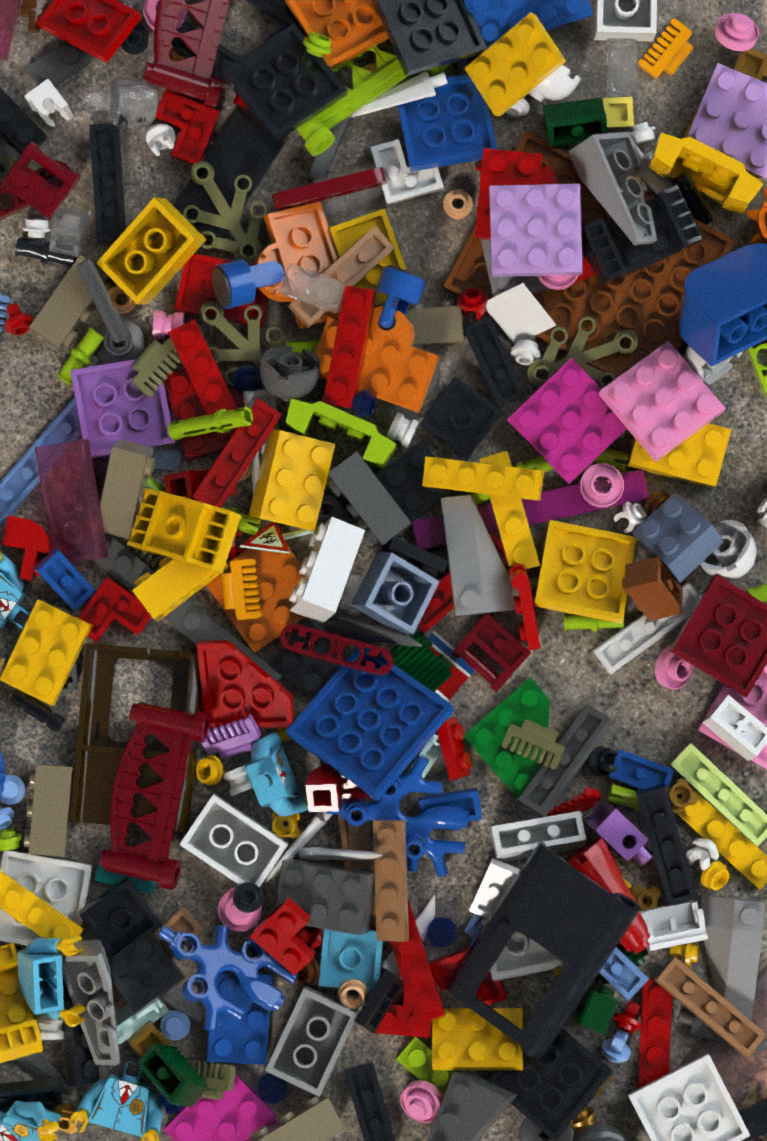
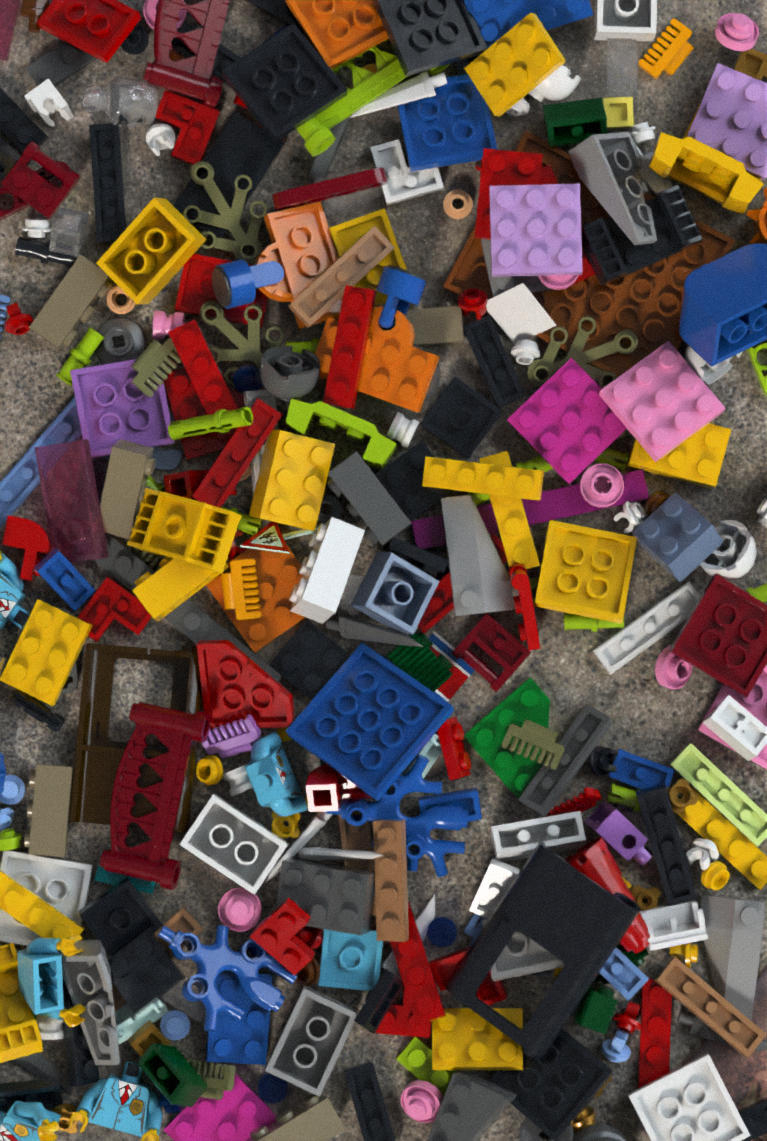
(102, 300): dark grey axle -> none
(247, 897): black plate -> none
(313, 288): clear plate -> none
(317, 44): lime plate -> none
(338, 645): dark red beam -> none
(352, 1001): light nougat plate -> none
(364, 404): clear blue plate -> none
(653, 588): dark orange brick -> none
(693, 198): black axle -> none

